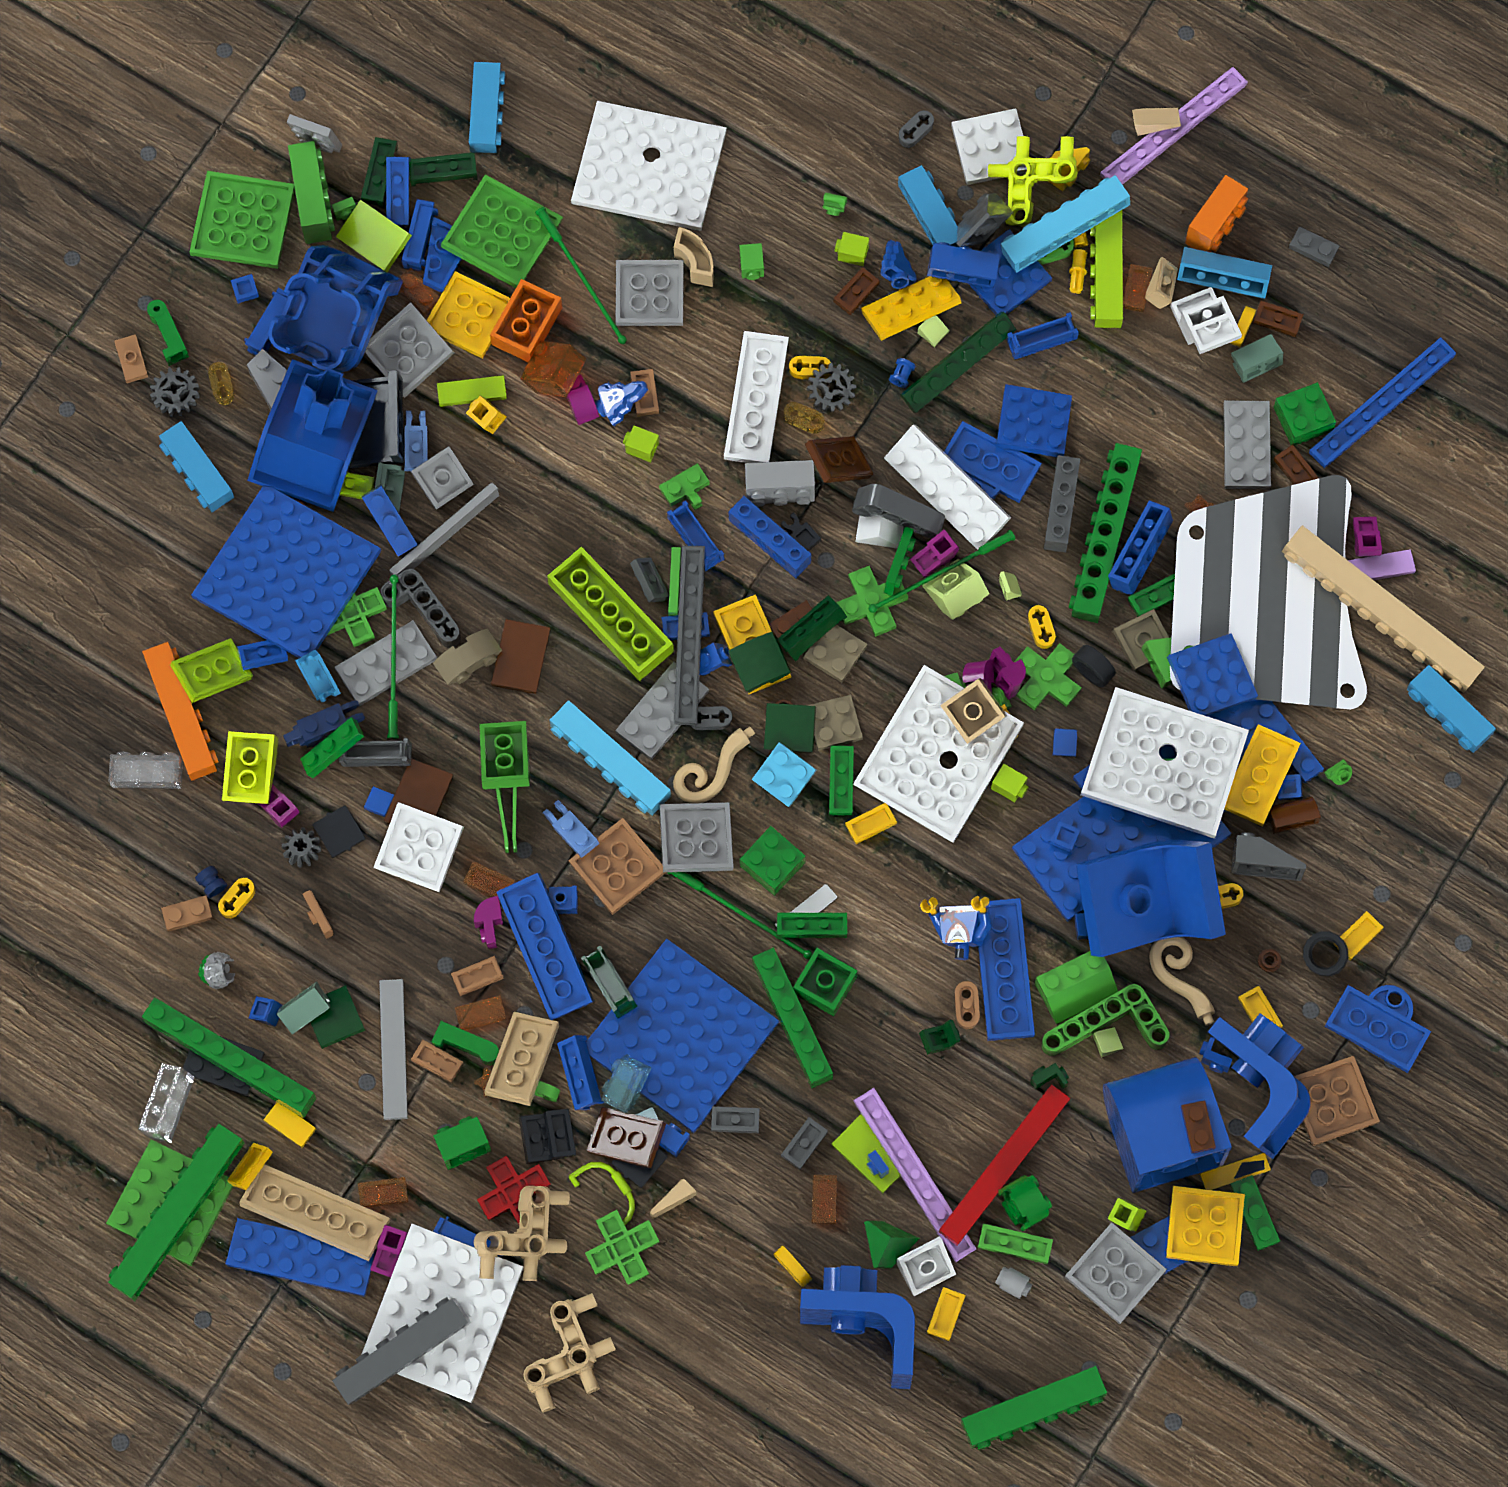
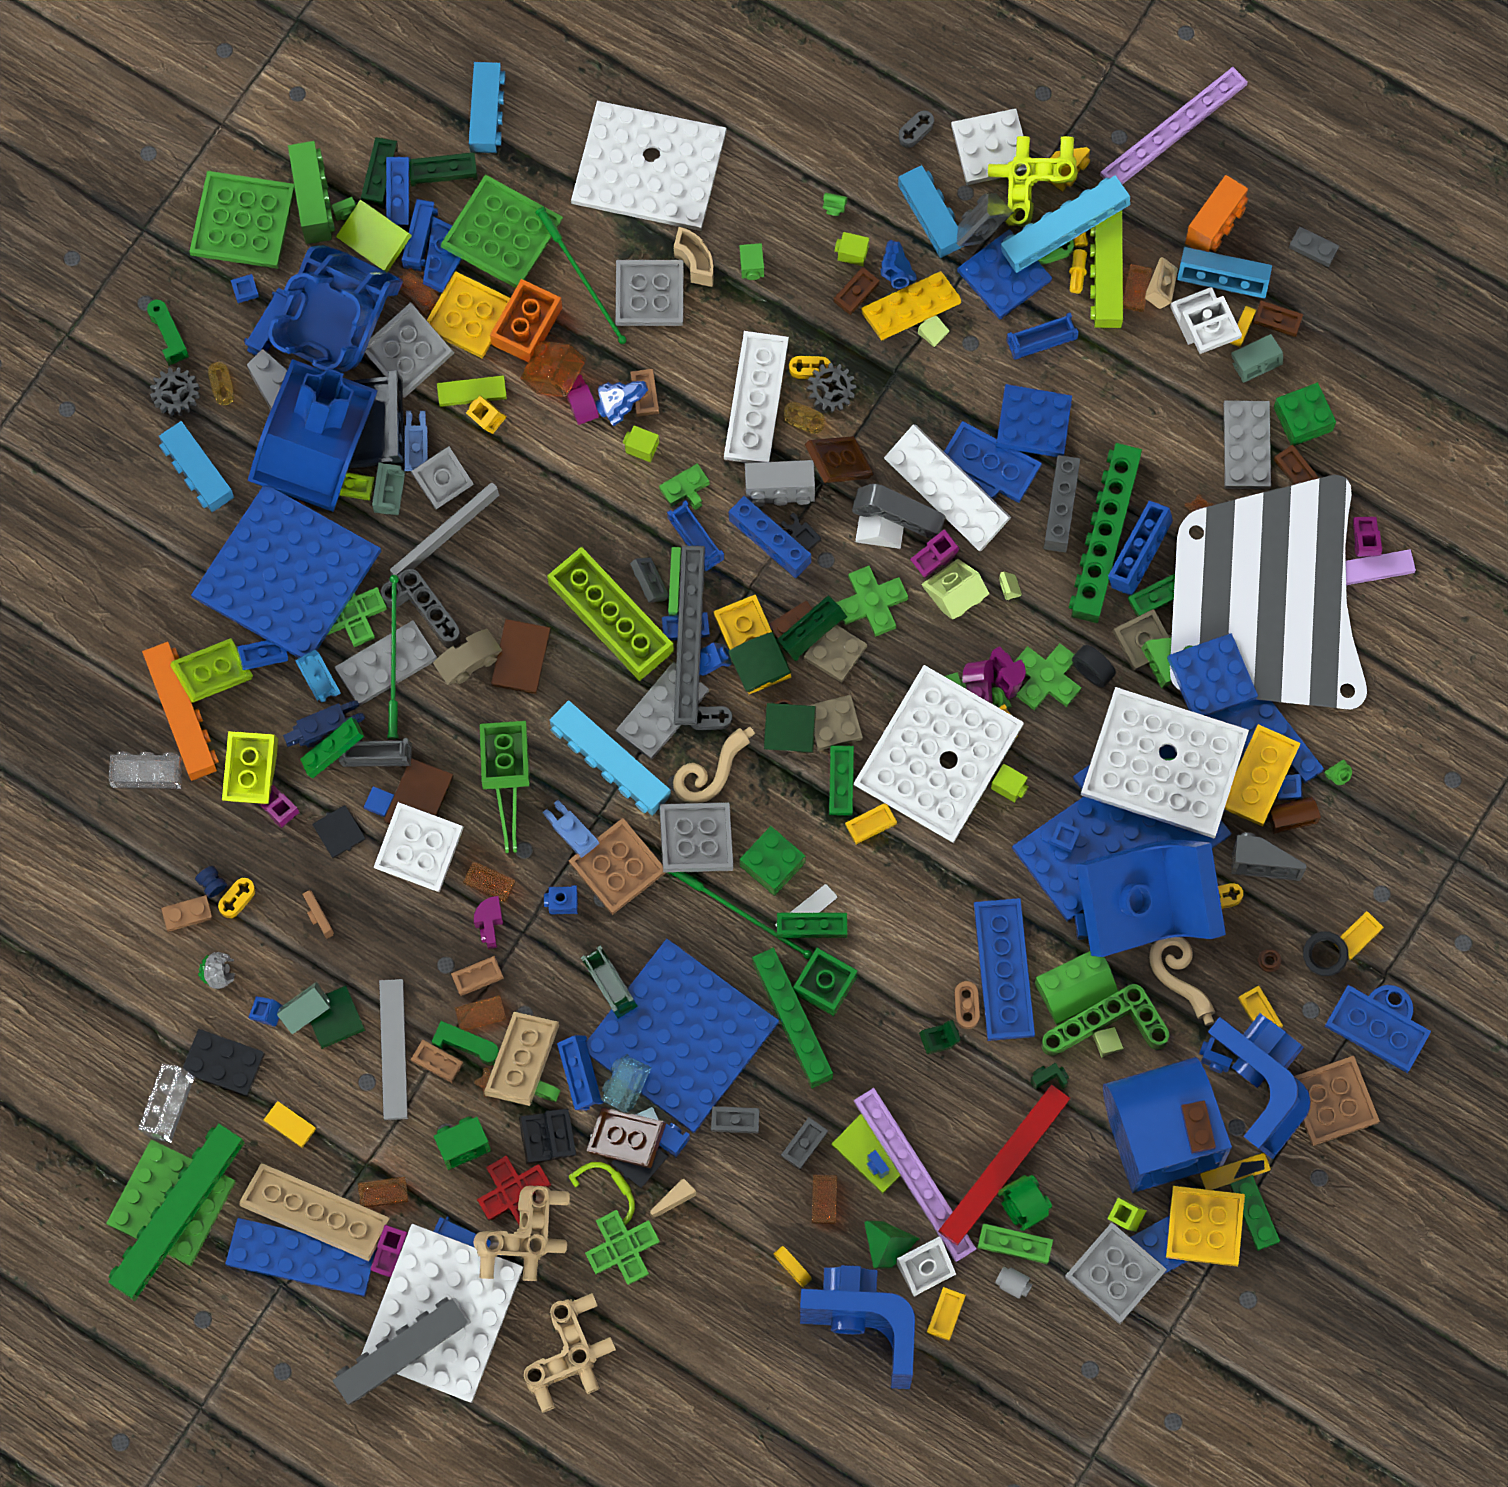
(131, 358): medium nougat plate -> none
(229, 1057): green brick -> none
(249, 1166): yellow tile -> none
(310, 131): light grey plate -> none
(311, 844): dark grey gear -> none
(389, 520): blue brick -> none
(545, 946): blue plate -> none
(784, 774): medium azure plate -> none
(900, 561): green plate -> none
(902, 373): blue bush -> none
(958, 362): dark green plate -> none
(960, 925): torso -> none
(963, 264): blue brick -> none
(973, 710): tan brick -> none
(984, 549): green piece -> none
(1034, 1407): green brick -> none
(1046, 626): yellow beam -> none
(1064, 742): blue slope -> none
(1155, 119): tan slope -> none
(1382, 403): blue plate -> none
(1382, 609): tan brick -> none
(1450, 709): dark azure brick -> none

